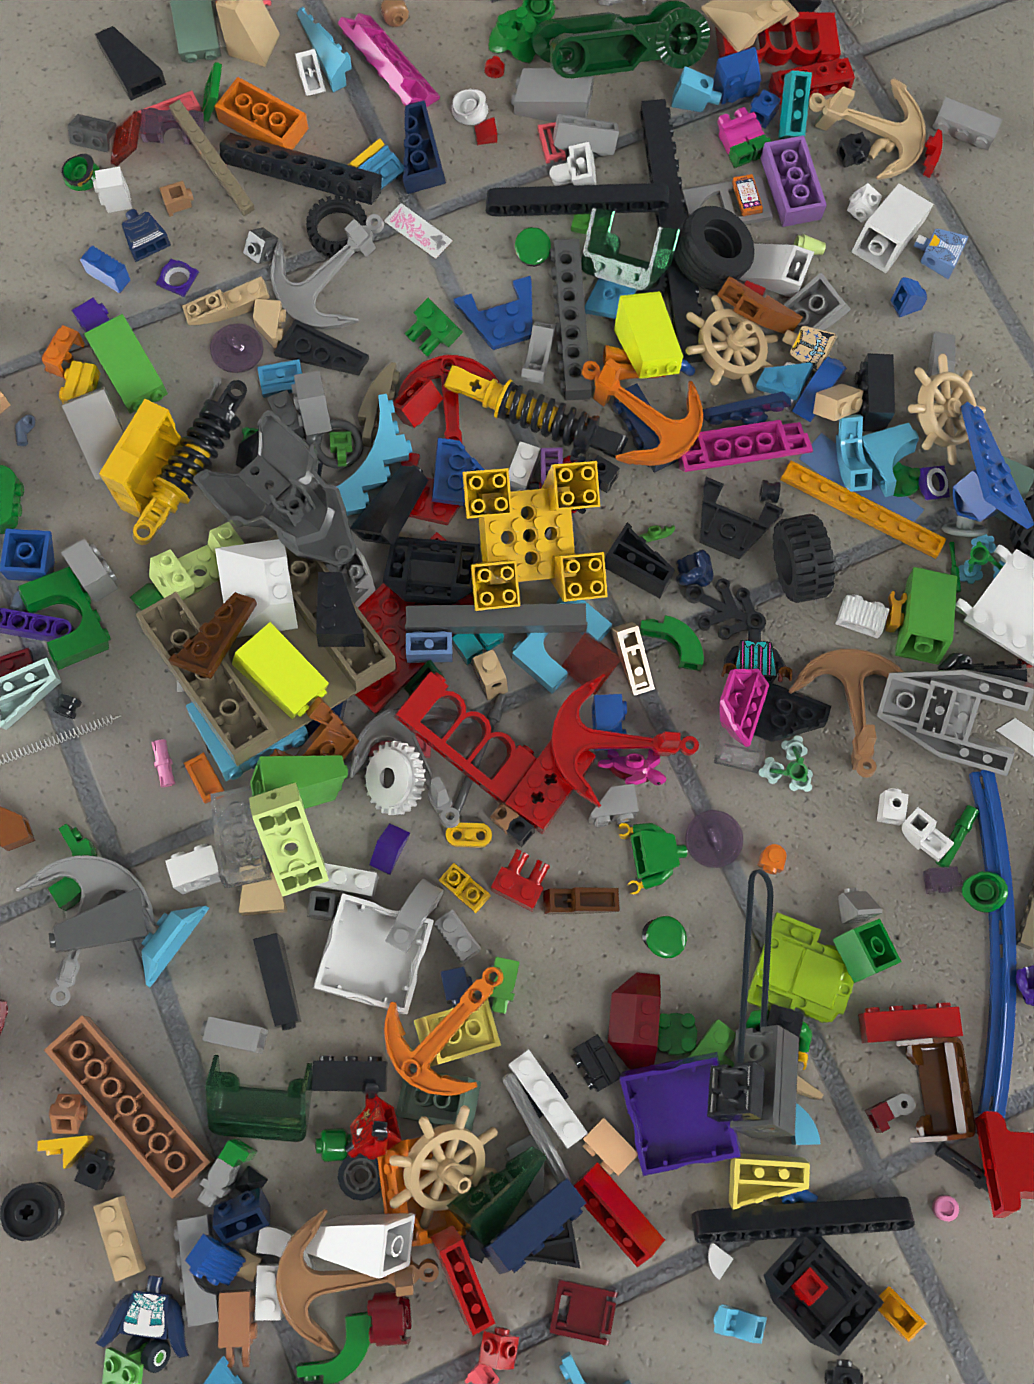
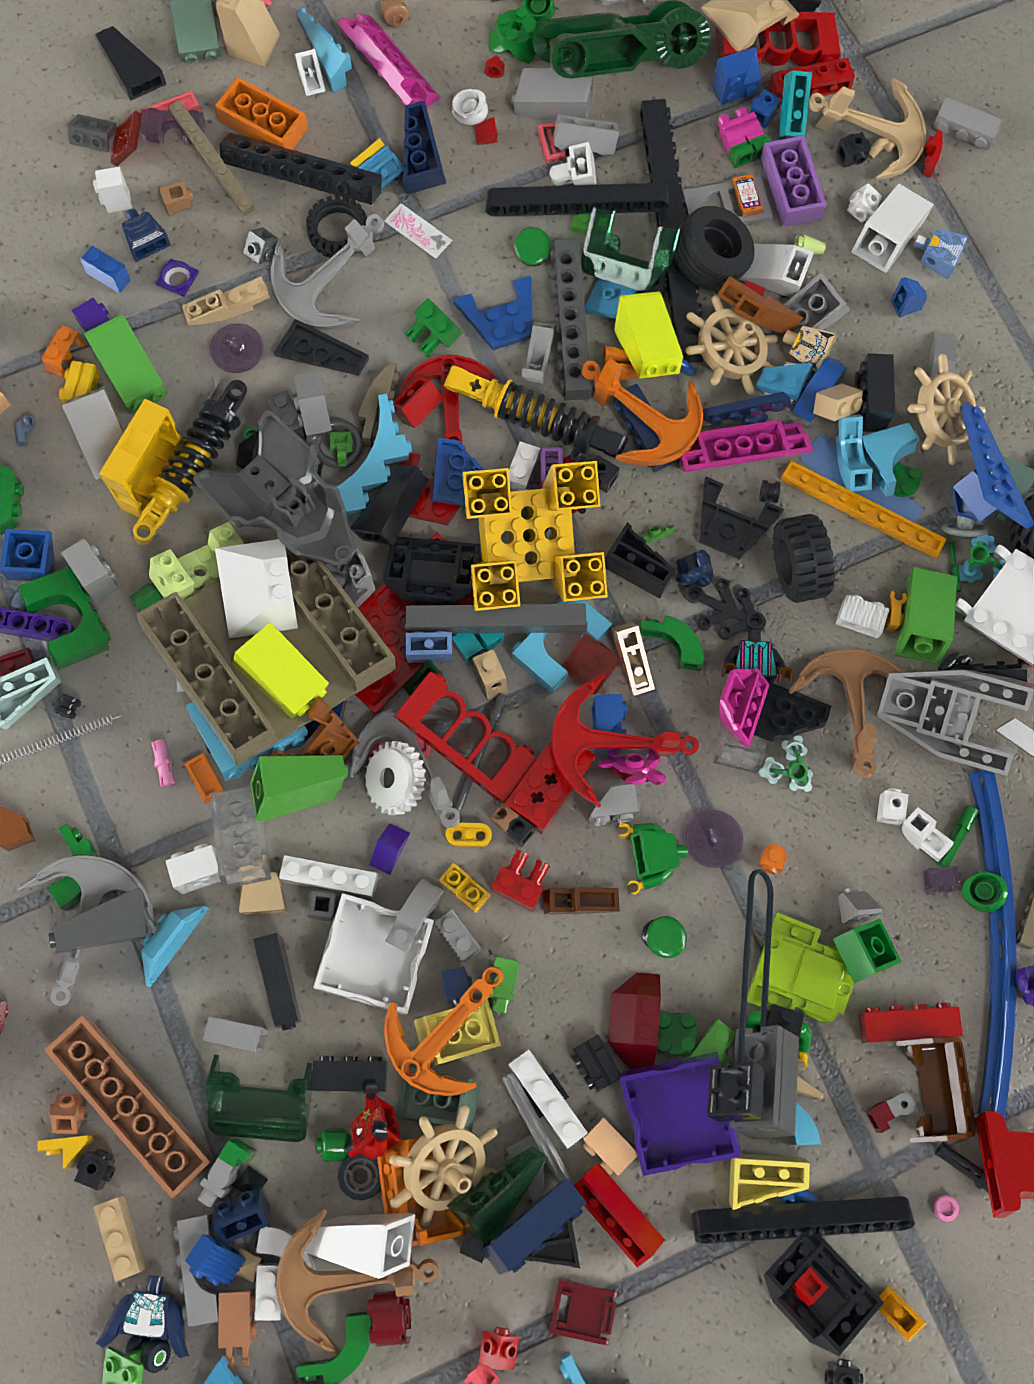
(17, 1215): black wheel -> none
(79, 172): green piece -> none
(211, 90): green tile -> none
(211, 644): reddish brown wing -> none
(268, 320): tan slope -> none
(278, 377): dark azure plate -> none
(281, 821): yellowish green plate -> none
(336, 614): black wedge -> none
(462, 1280): red brick -> none
(694, 91): medium azure torso -> none
(718, 1260): white tile -> none
(739, 1324): medium azure brick -> none
(926, 486): dark purple piece -> none

